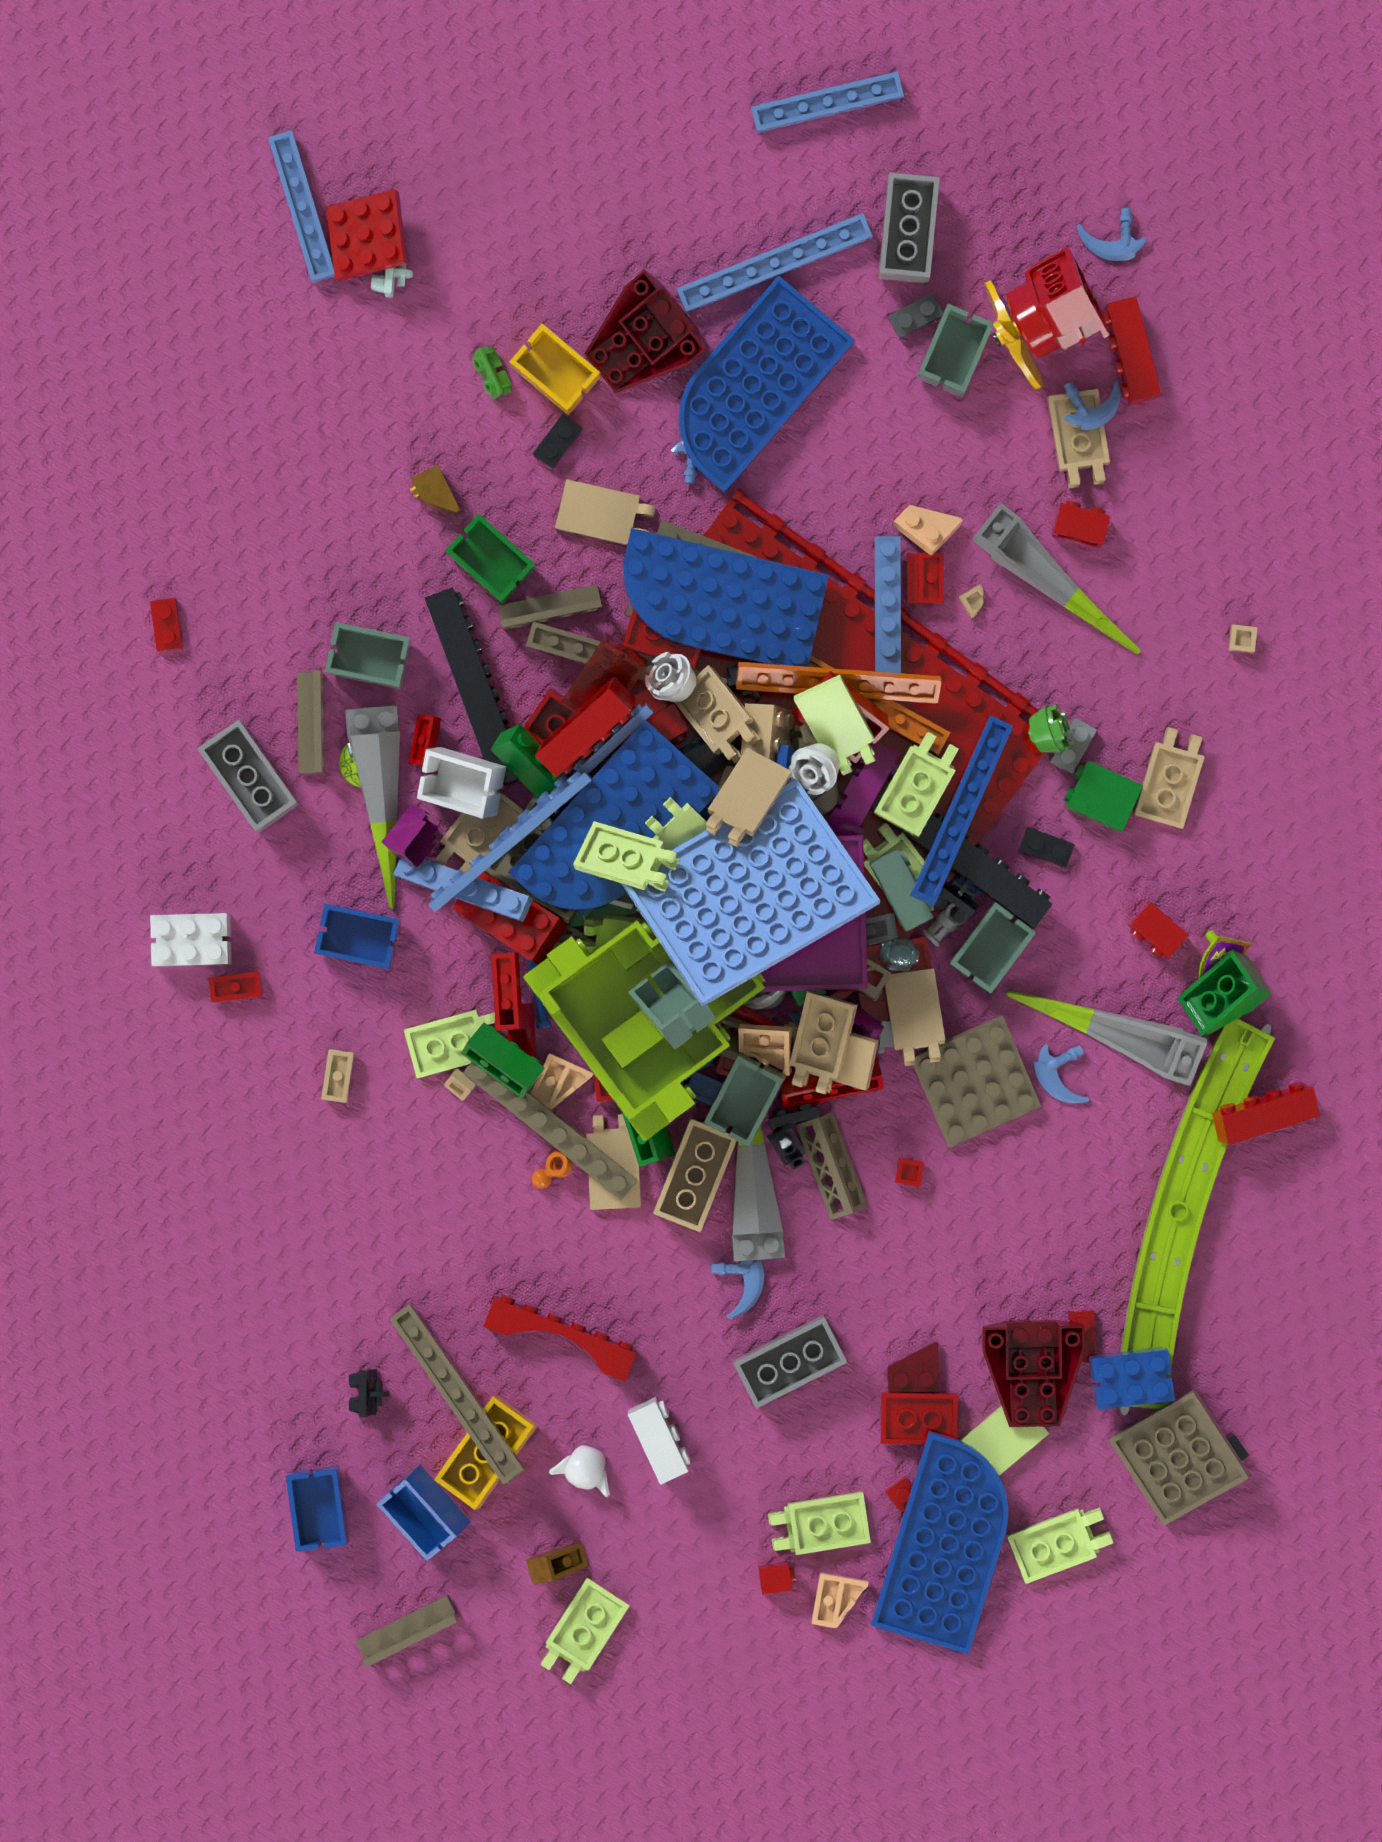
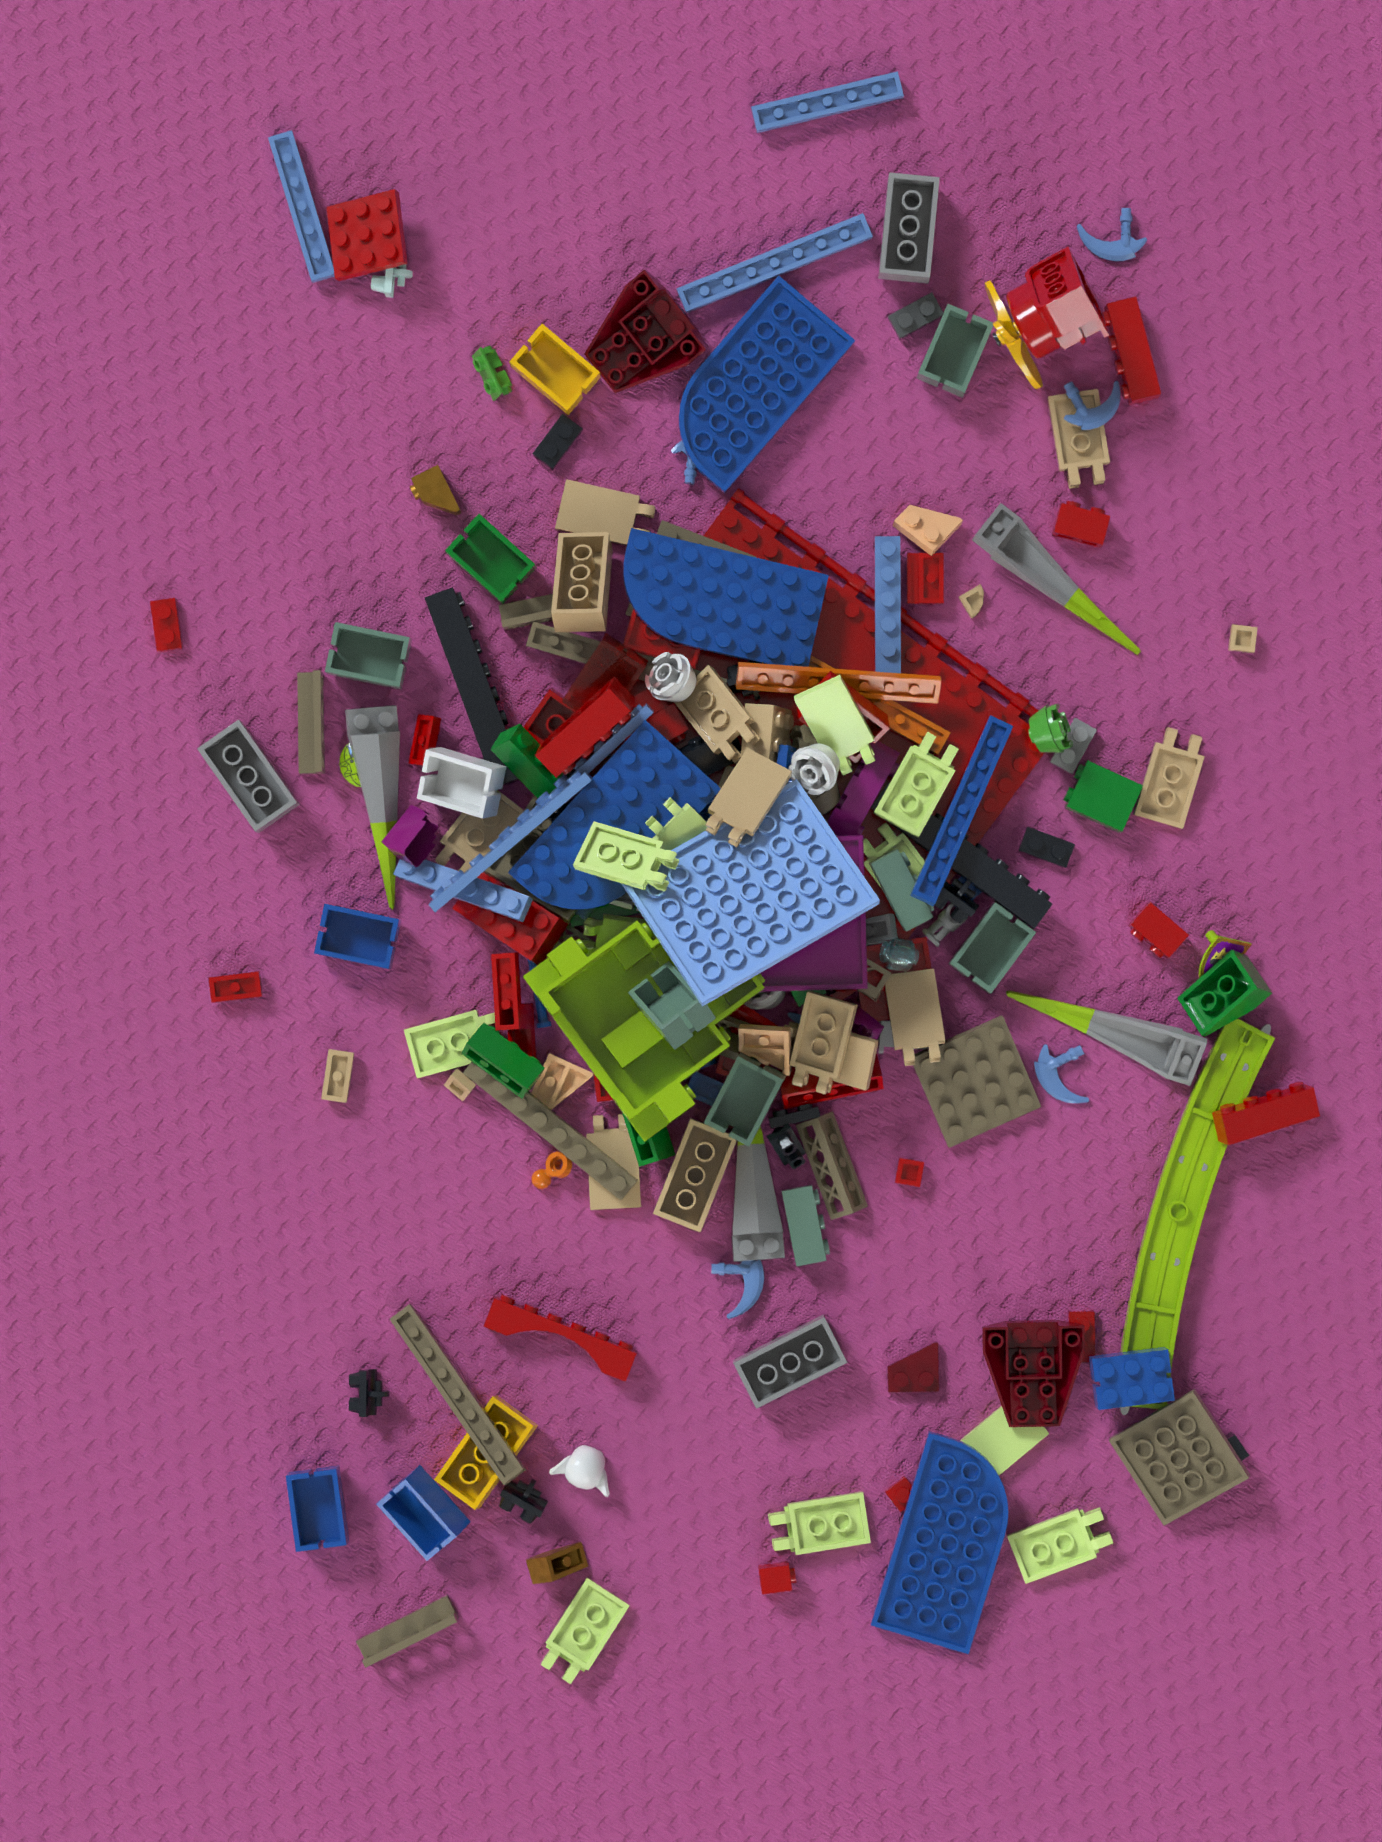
(190, 939): white piece -> none
(524, 1497): none -> black hips
(582, 582): none -> tan brick
(659, 1439): white brick -> none
(805, 1225): none -> sand green brick
(835, 1598): light nougat wing -> none
(911, 1415): red plate -> none

